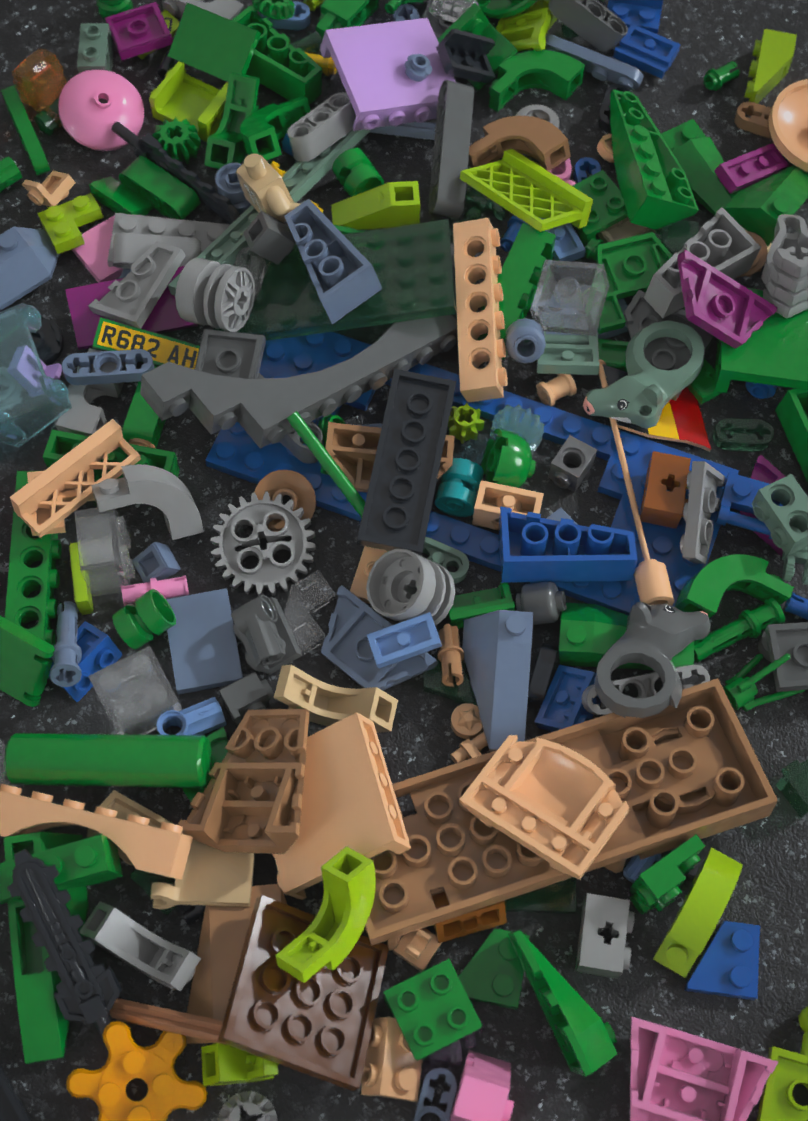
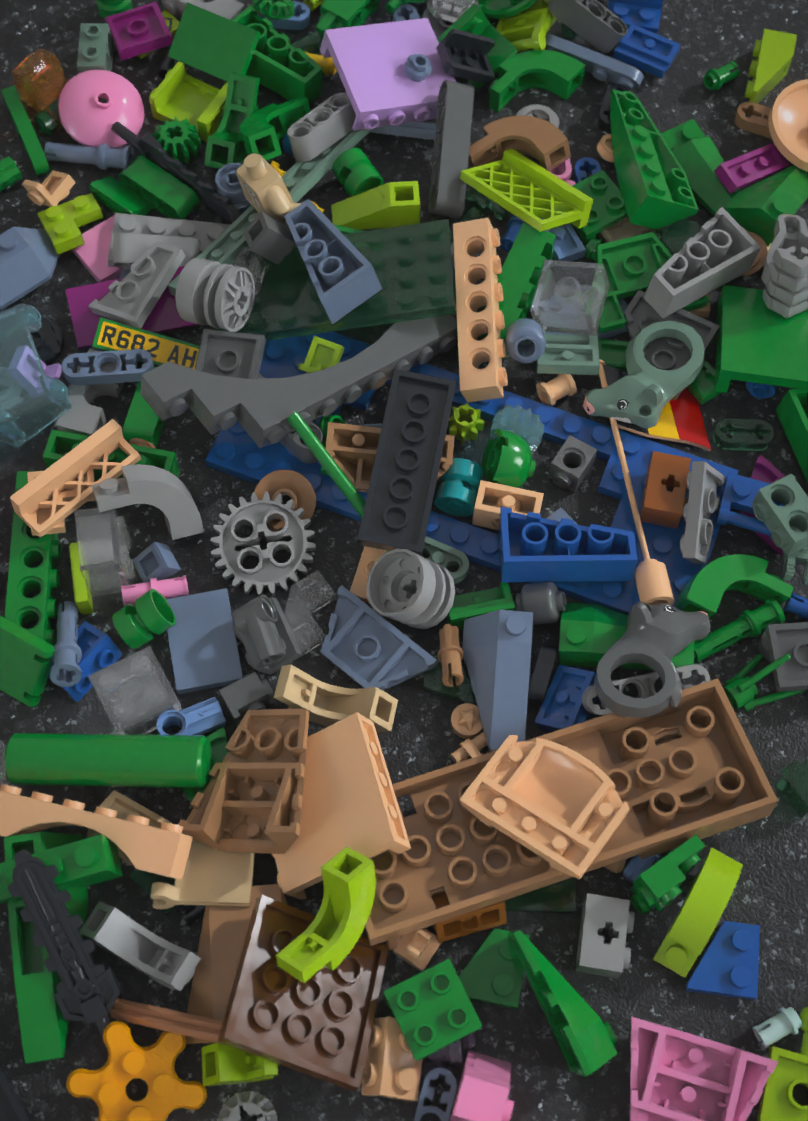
(102, 156): none -> sand blue pin
(321, 355): none -> lime bracket
(404, 640): medium blue plate -> none
(720, 302): magenta wing -> none
(778, 1027): none -> light aqua pin

